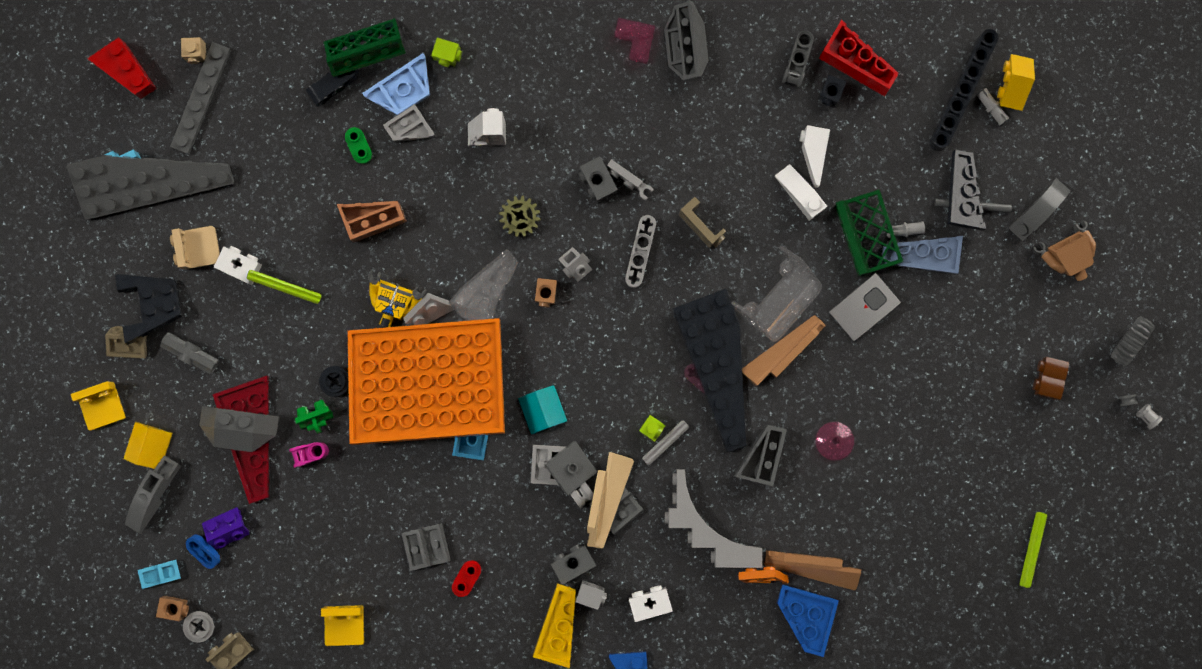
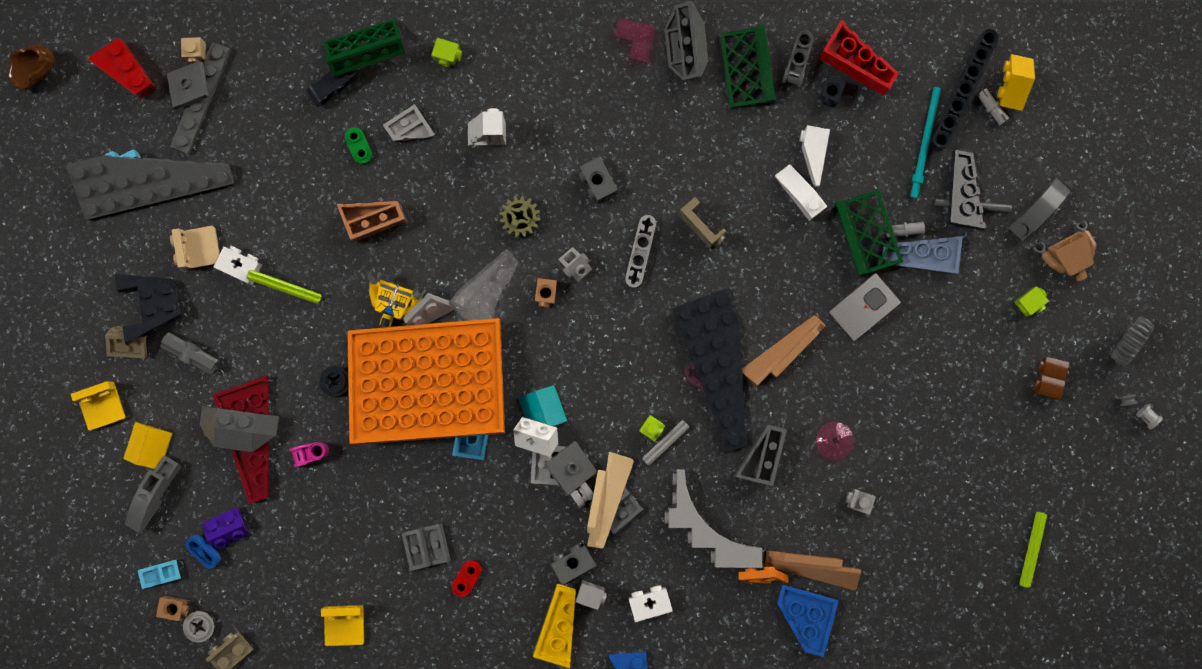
(30, 66): none -> reddish brown piece
(187, 85): none -> dark grey plate
(315, 419): green hips -> none
(402, 88): light blue wing -> none
(535, 436): none -> white brick
(631, 180): light grey plate -> none
(765, 69): none -> dark green fence
(785, 301): clear windscreen -> none
(860, 501): none -> light grey bracket
(918, 177): none -> teal bar
(1032, 301): none -> lime brick

